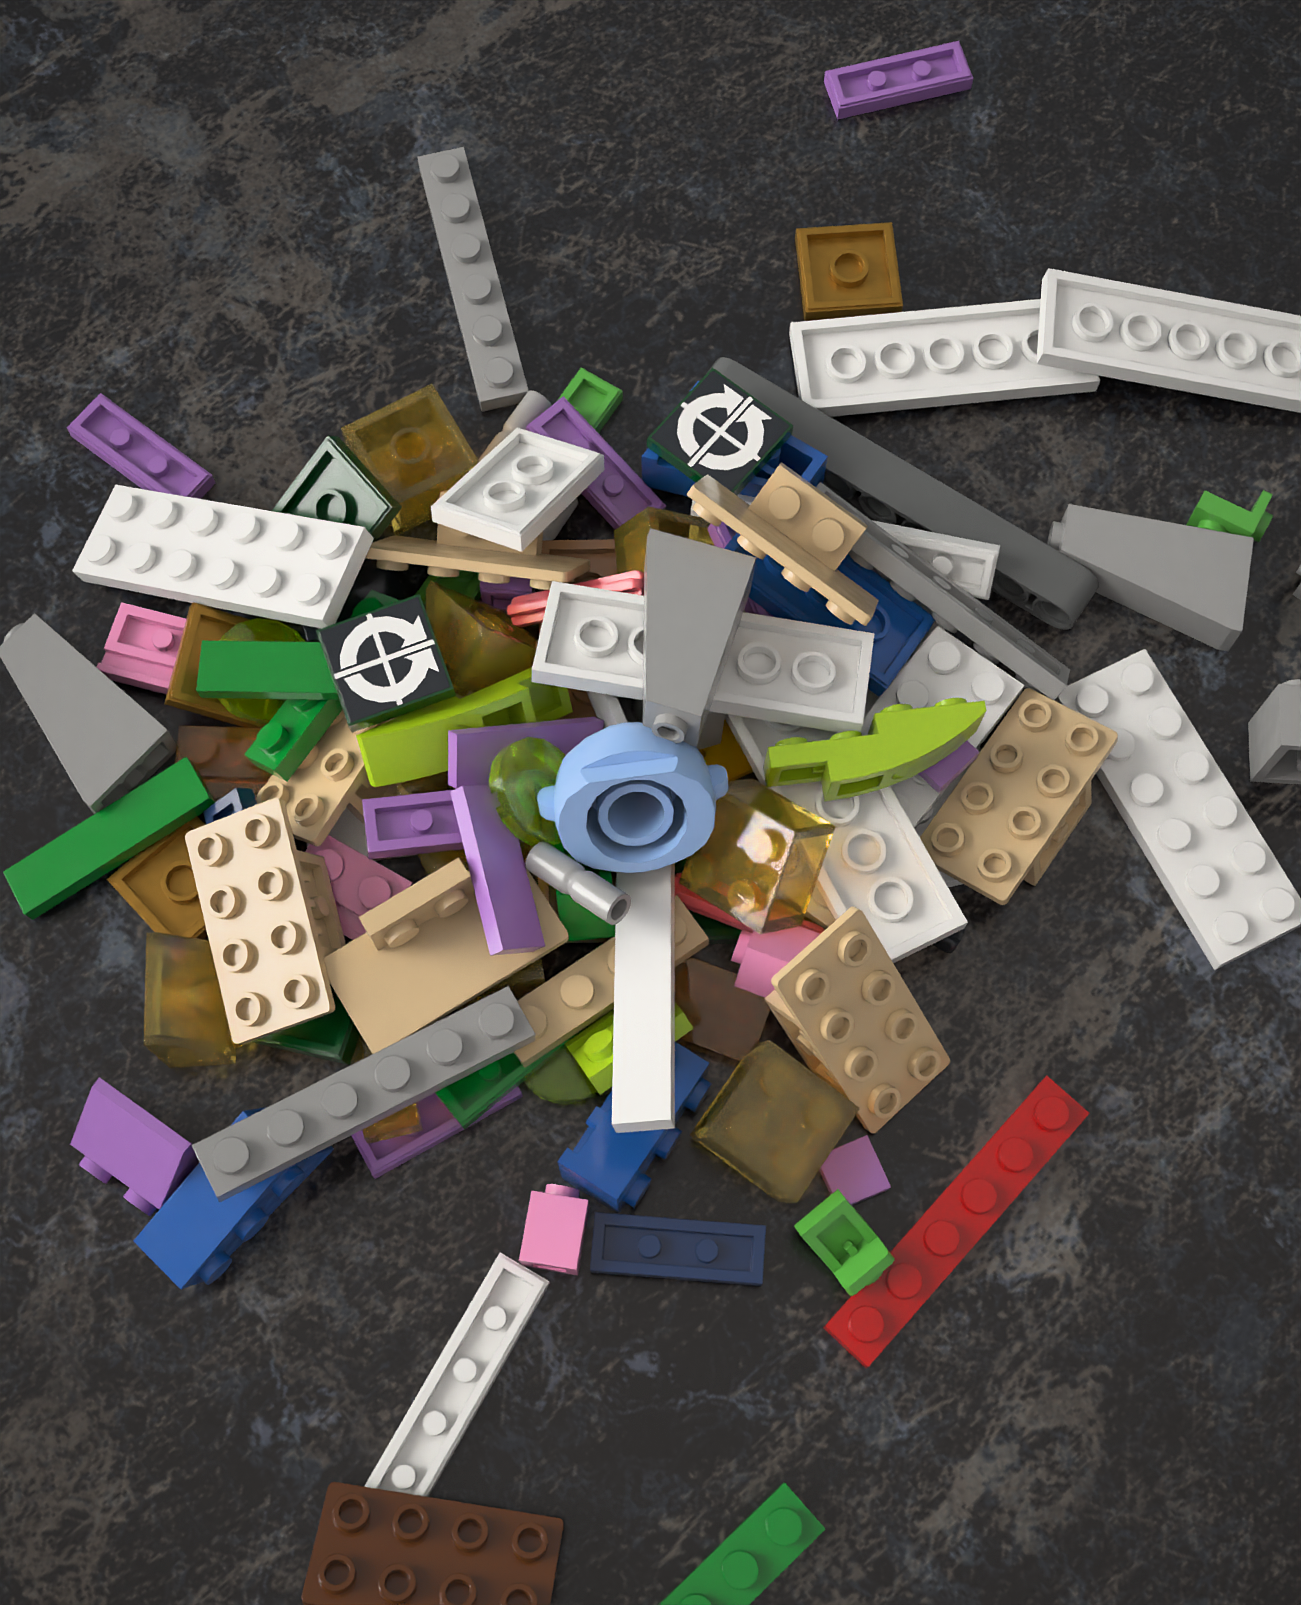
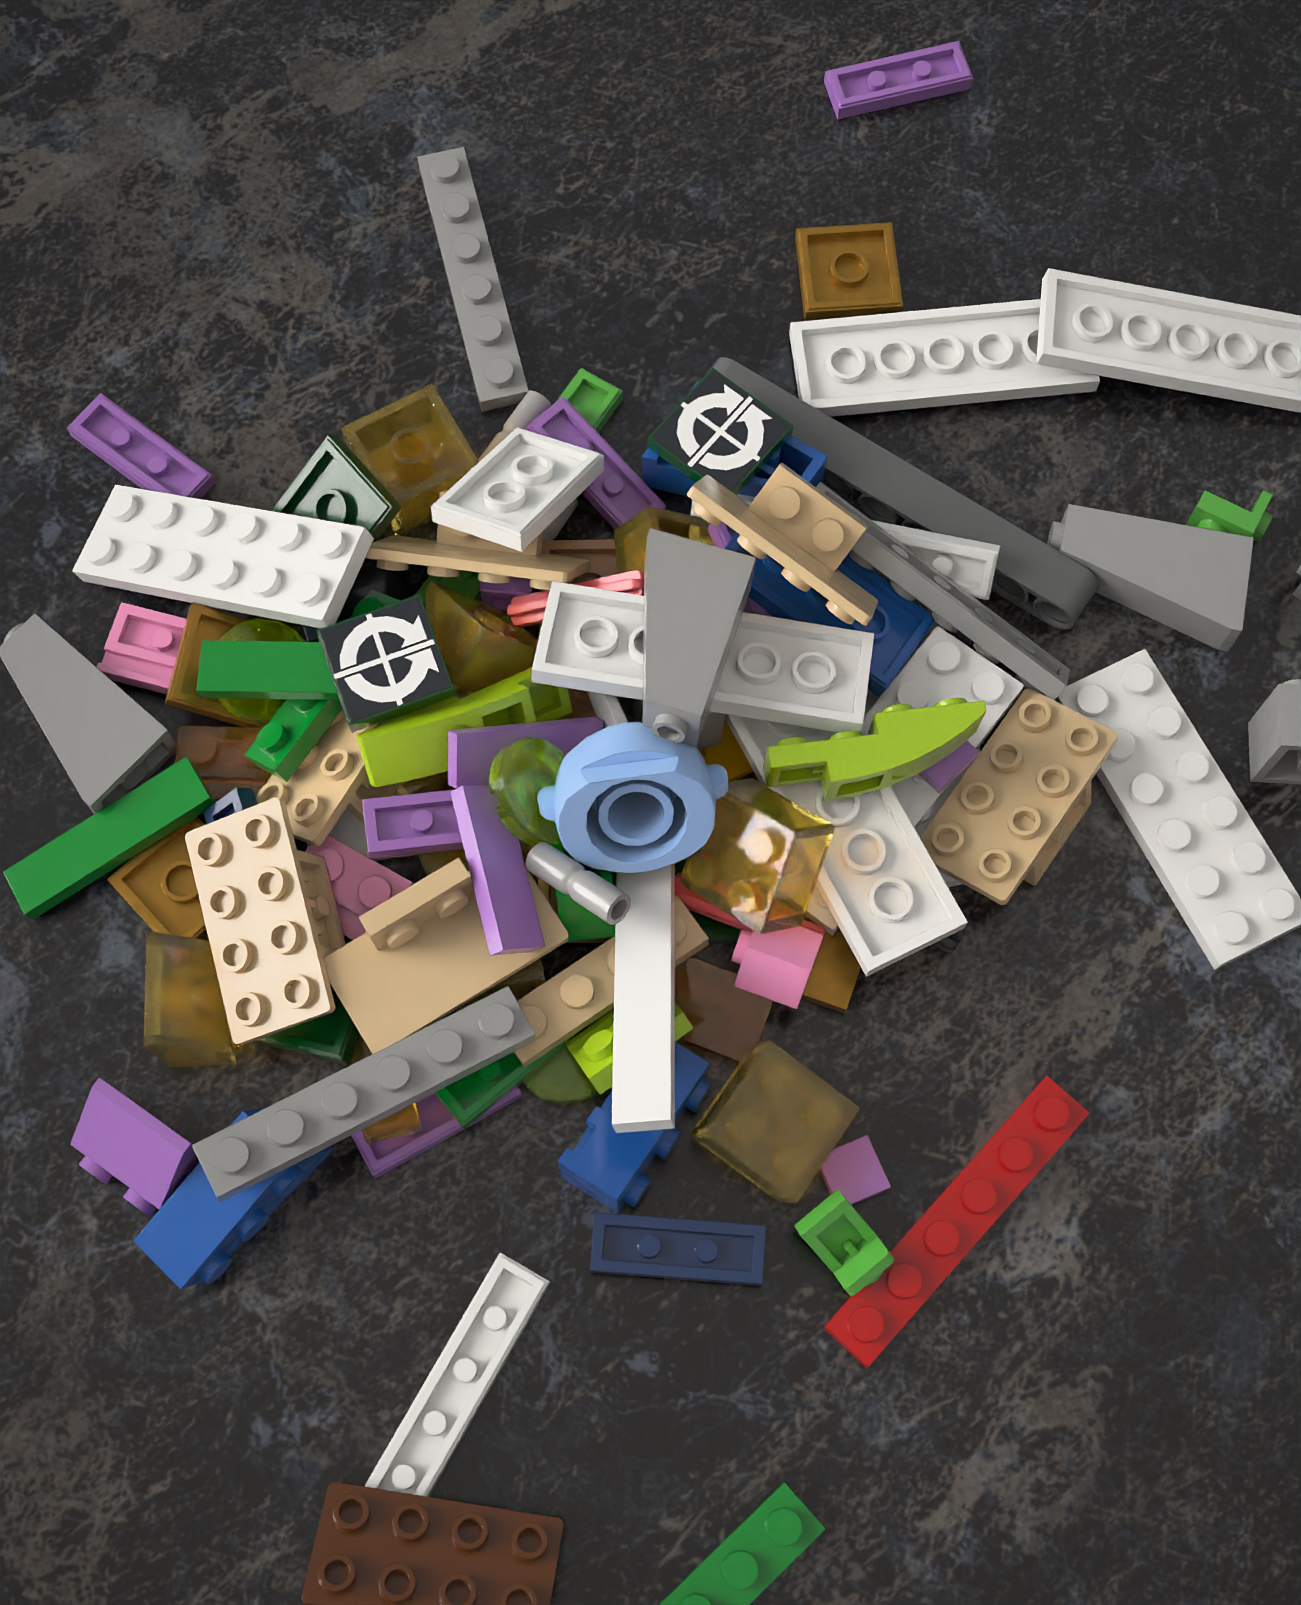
(555, 1230): bright pink brick -> none
(857, 1020): tan bracket -> none

